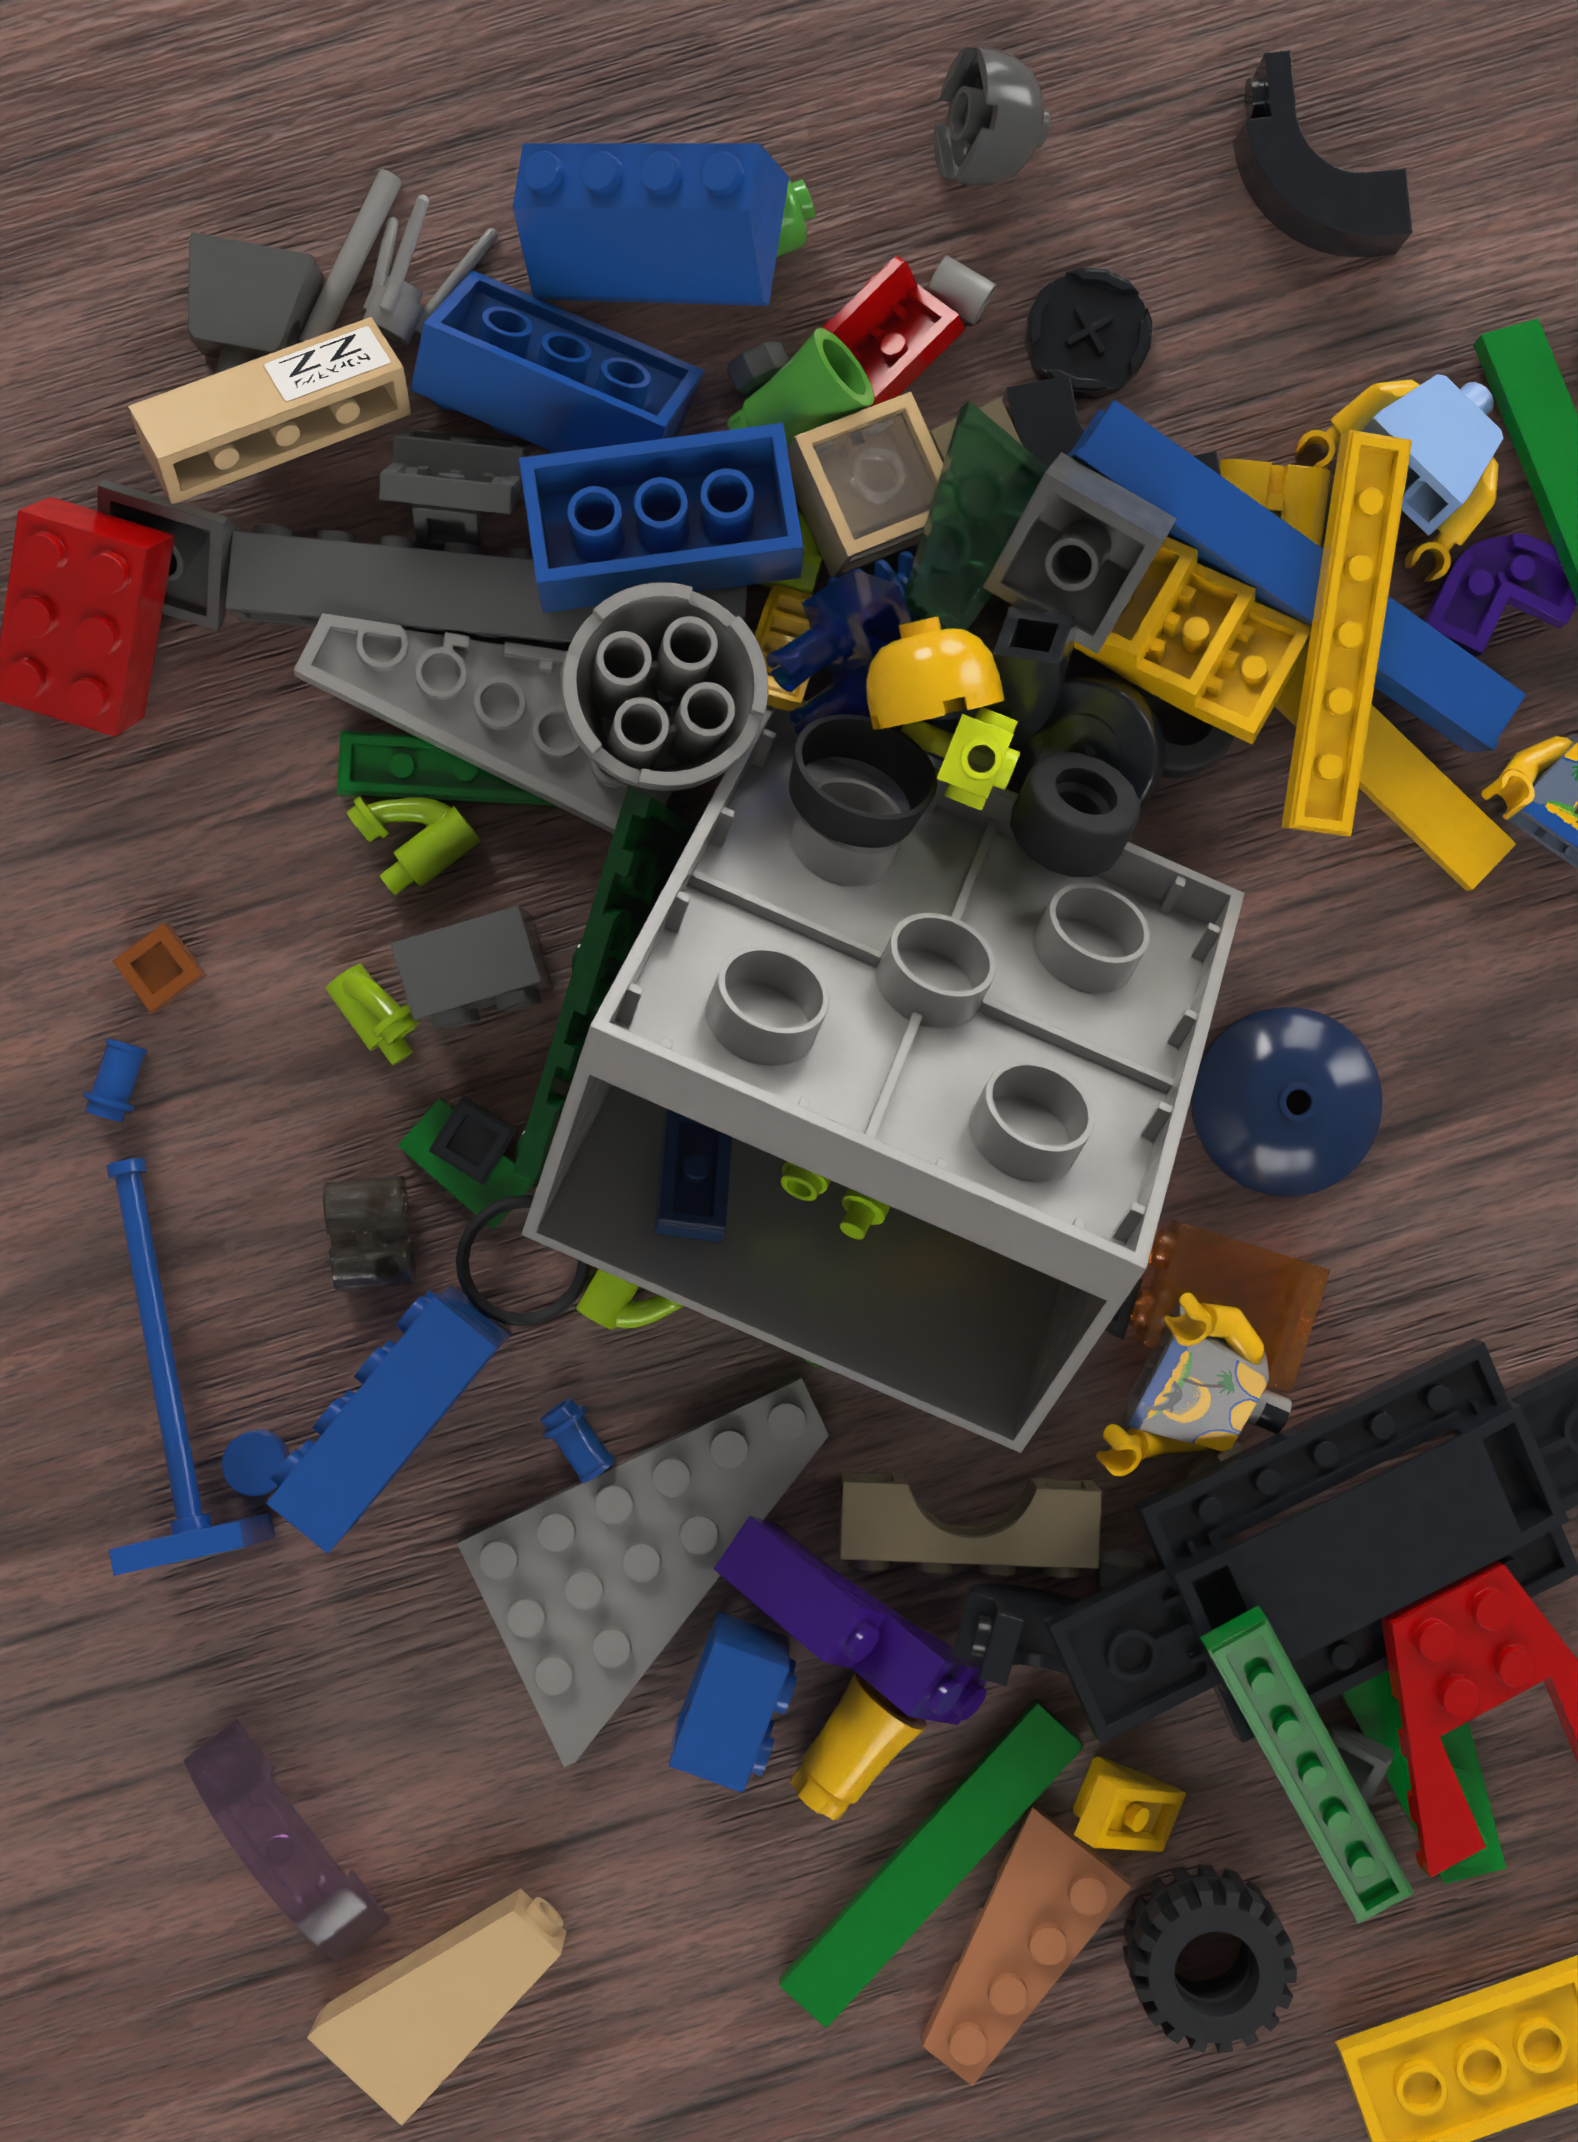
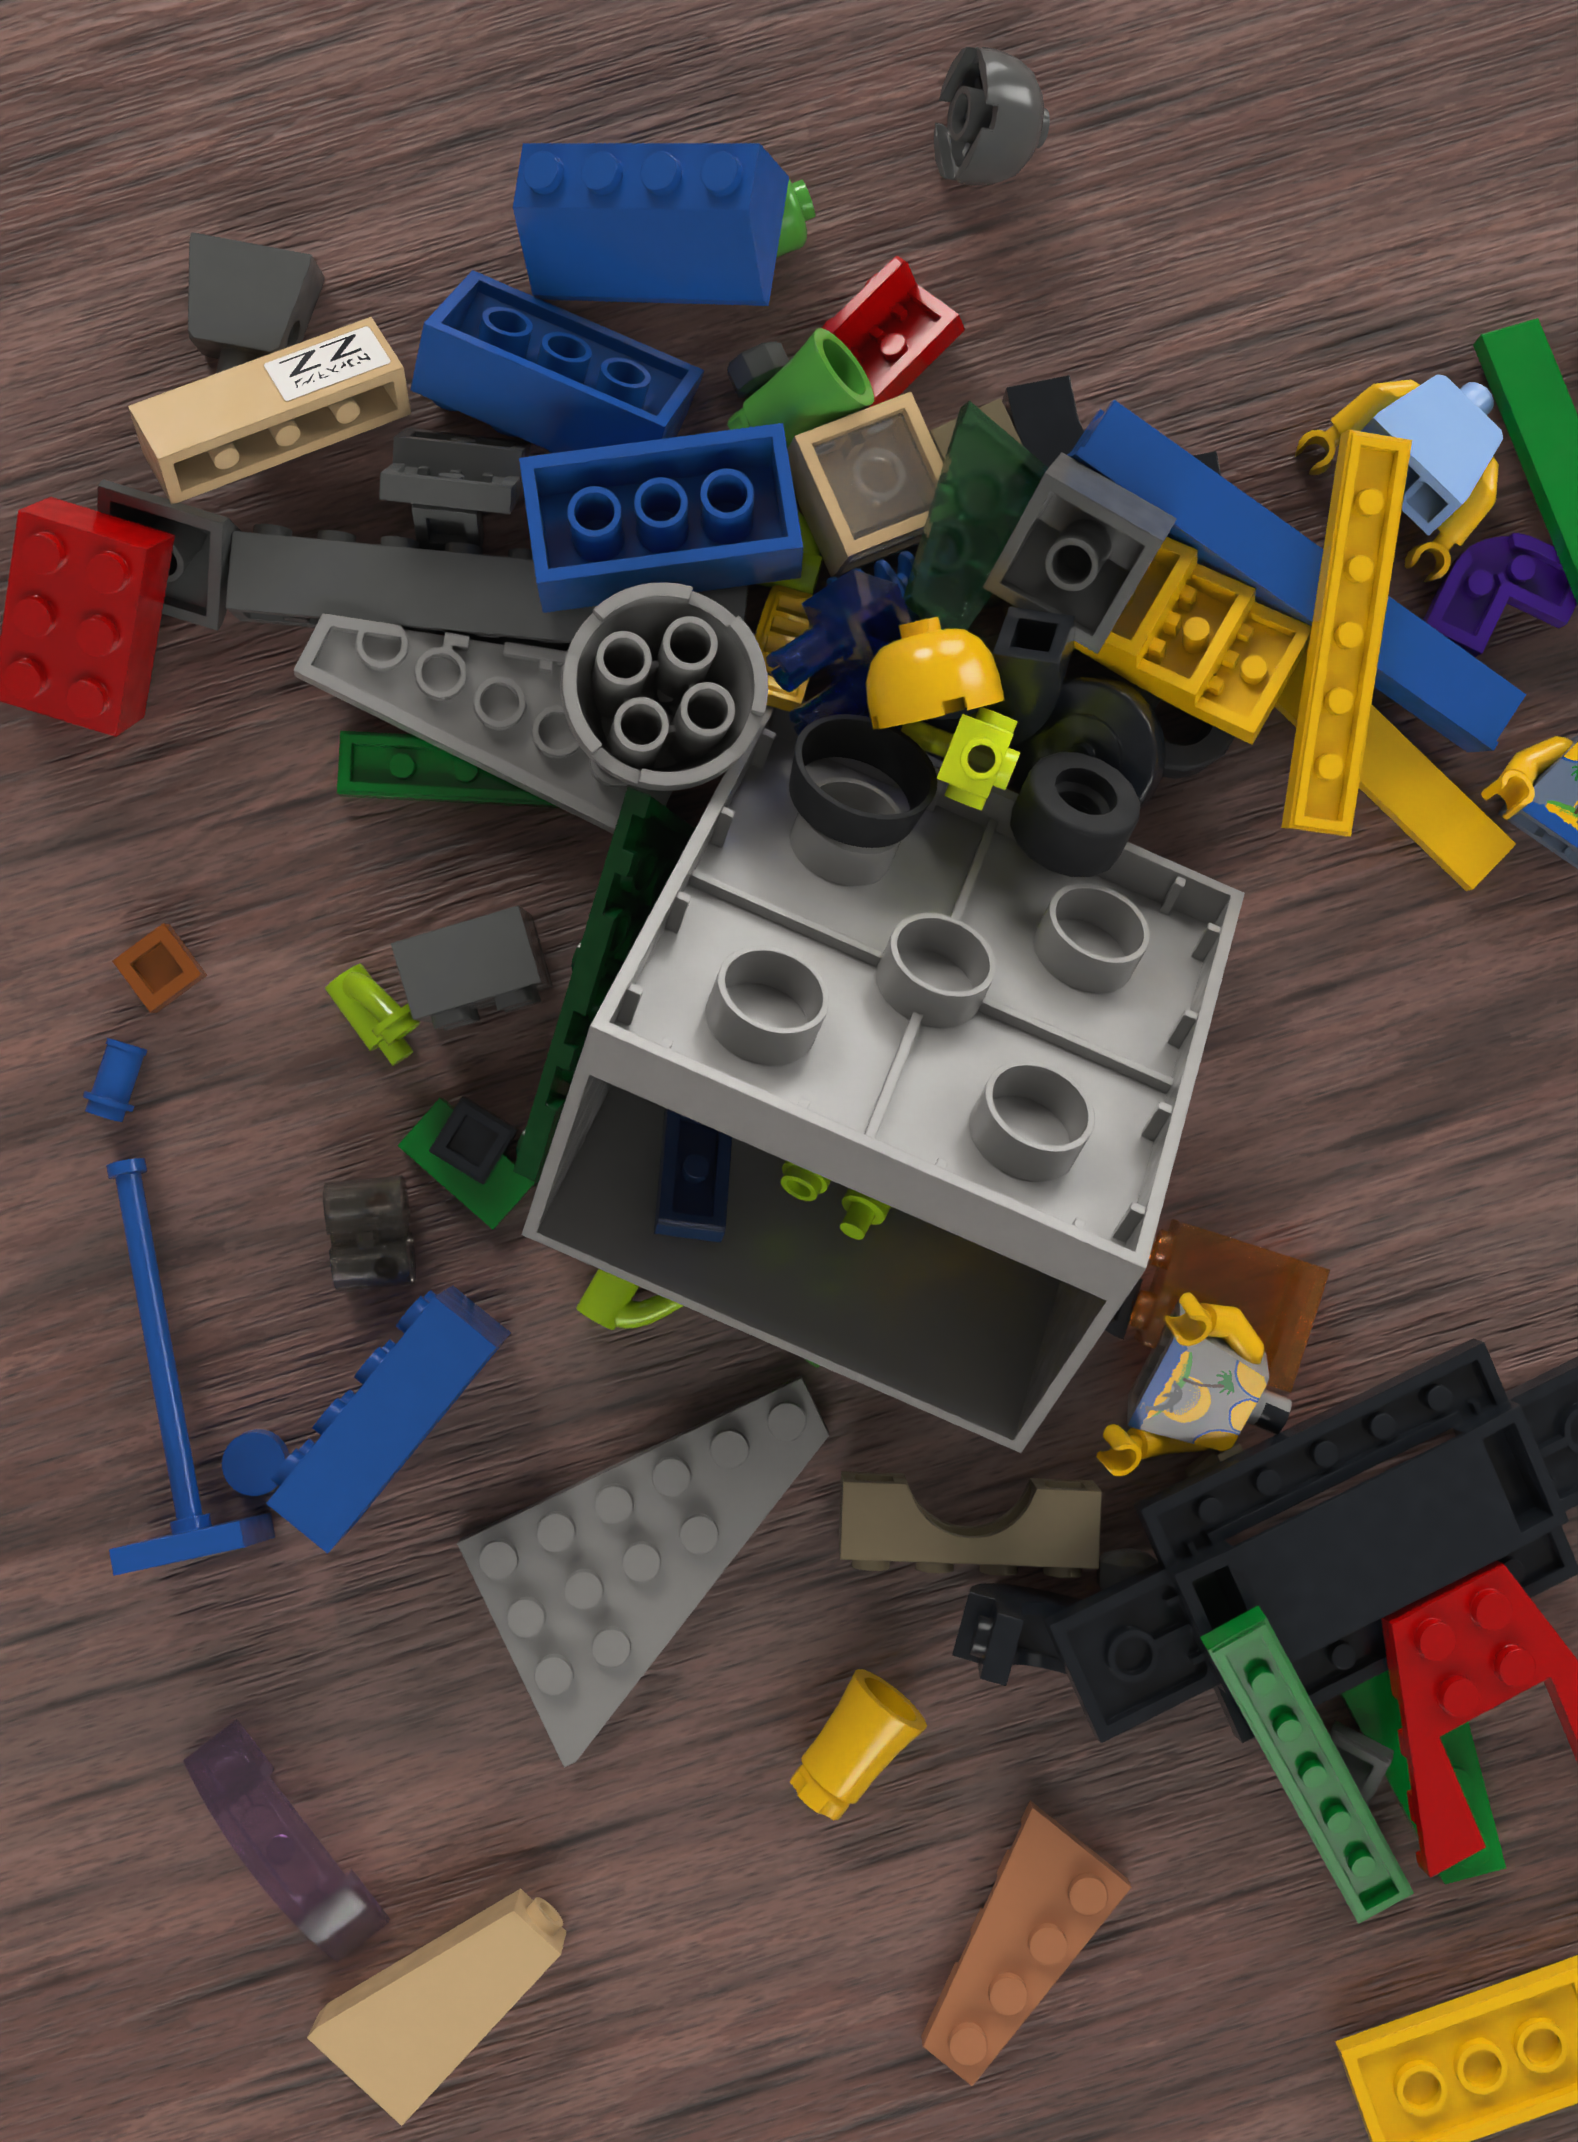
(352, 255): light grey piece -> none
(395, 302): light grey plant -> none
(427, 853): lime plant -> none
(484, 1305): black tyre -> none
(577, 1439): blue pin -> none
(731, 1702): blue brick -> none
(849, 1625): dark purple arch -> none
(930, 1863): green tile -> none
(961, 289): light grey hinge -> none
(1089, 329): black tile -> none
(1125, 1808): yellow slope -> none
(1217, 2008): black tyre -> none
(1244, 1092): dark blue dish -> none
(1288, 491): yellow piece -> none
(1301, 192): black arch -> none

